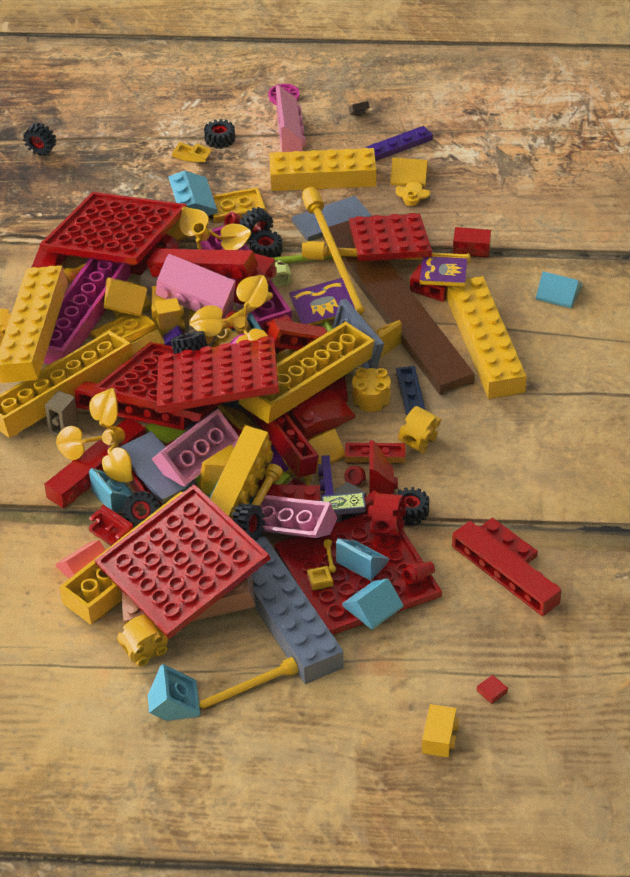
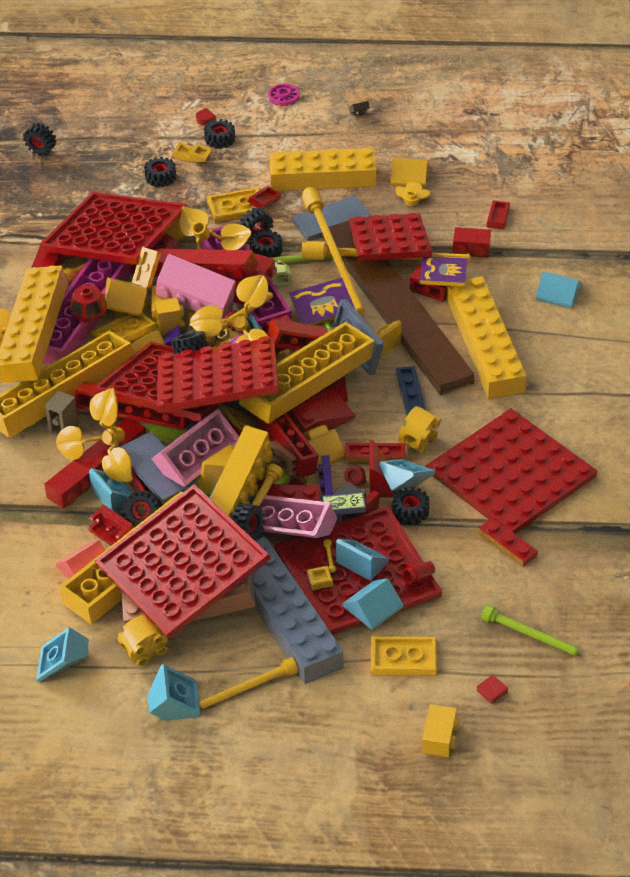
(61, 653): none -> medium azure slope
(88, 303): none -> red cone
(146, 267): none -> yellow plate
(160, 171): none -> black bush
(193, 191): medium azure slope -> none
(205, 116): none -> red tile
(232, 218): red tile -> none
(264, 197): none -> red tile
(283, 458): none -> medium nougat tile
(289, 121): bright pink slope -> none
(315, 432): none -> yellow tile
(371, 389): yellow brick -> none
(387, 514): red brick -> none
(401, 142): dark purple plate -> none
(403, 656): none -> yellow tile
(404, 473): none -> medium azure slope
(490, 614): none -> lime piece
(498, 214): none -> red tile
(506, 568): red brick -> none
(511, 471): none -> red plate

